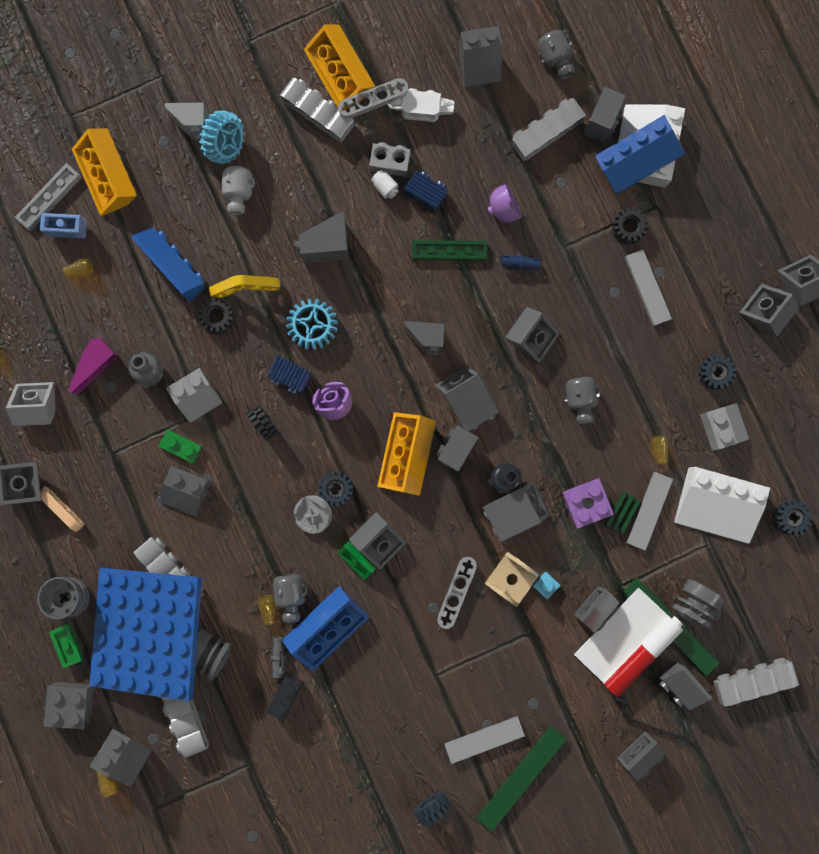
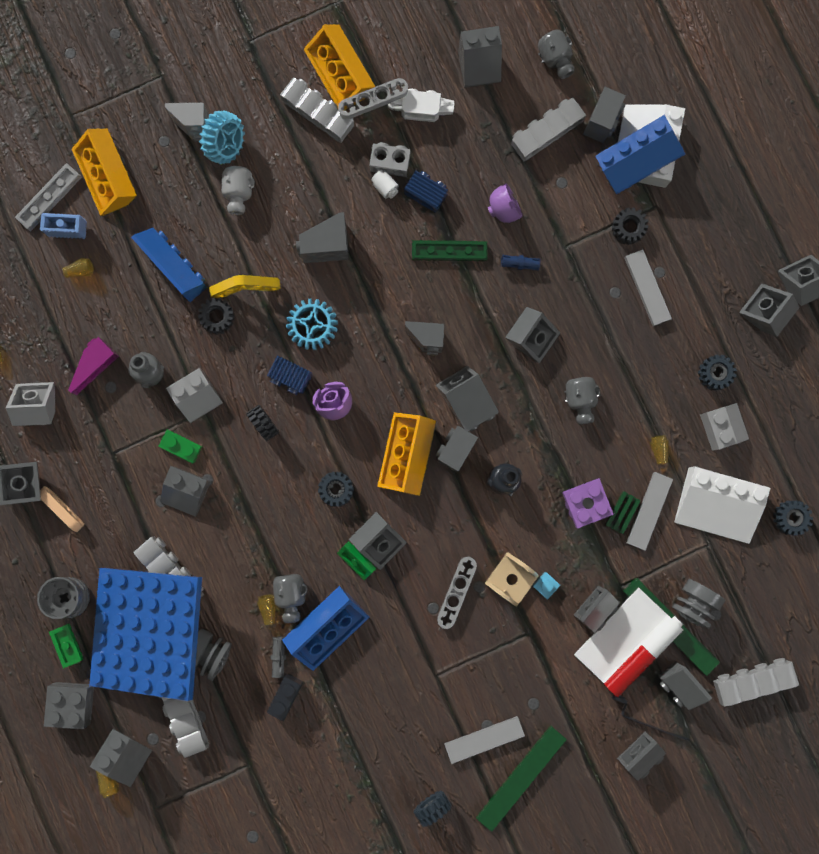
(312, 514): light grey tile -> none
(516, 511): dark grey slope -> none

